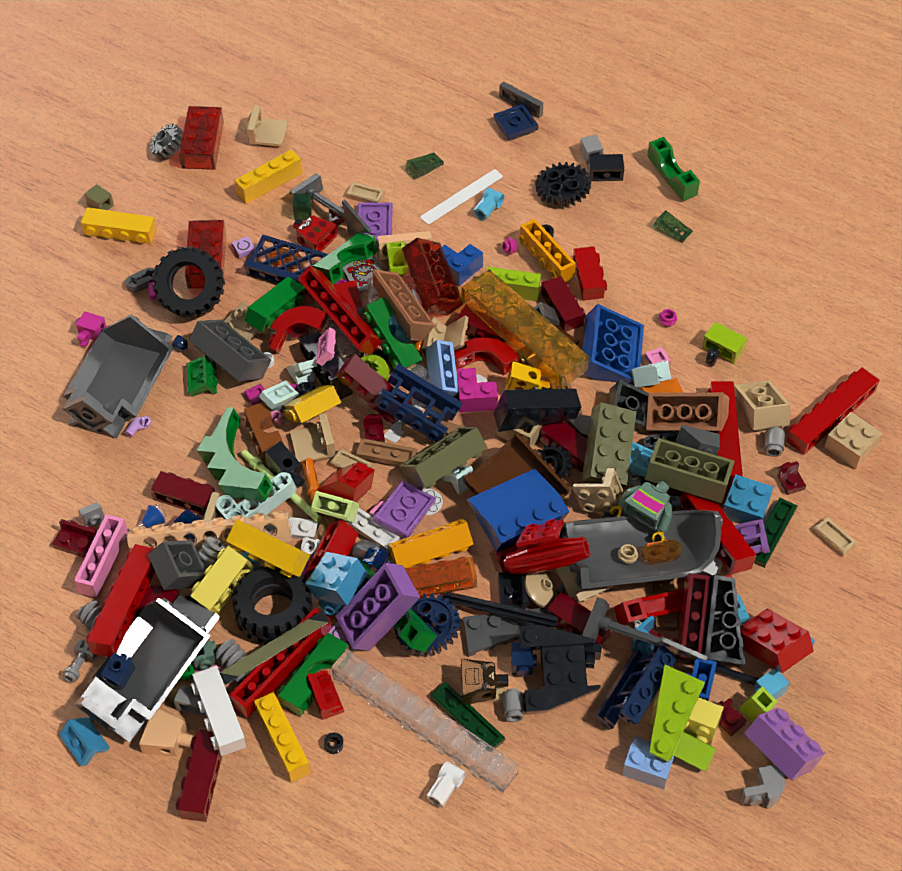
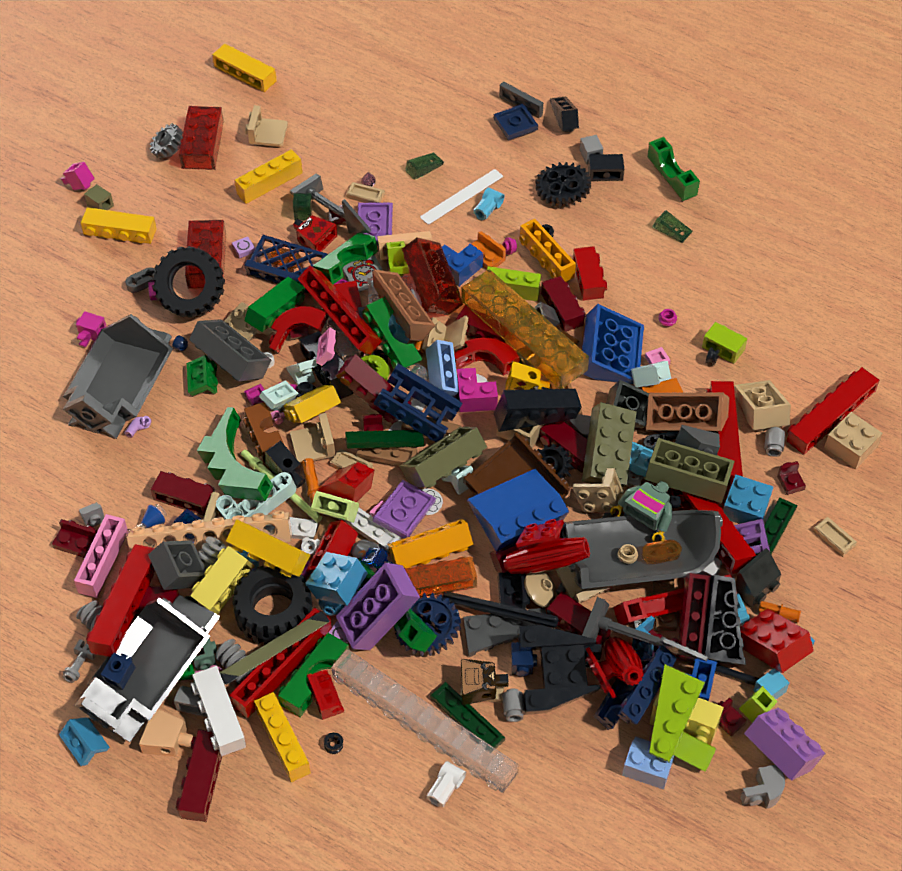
(78, 176): none -> dark pink brick
(244, 67): none -> yellow brick
(368, 179): none -> hinge
(384, 439): none -> dark green tile
(493, 253): none -> orange bracket
(565, 113): none -> black slope
(620, 661): none -> red plate
(758, 579): none -> pearl dark grey slope
(788, 613): none -> orange axle

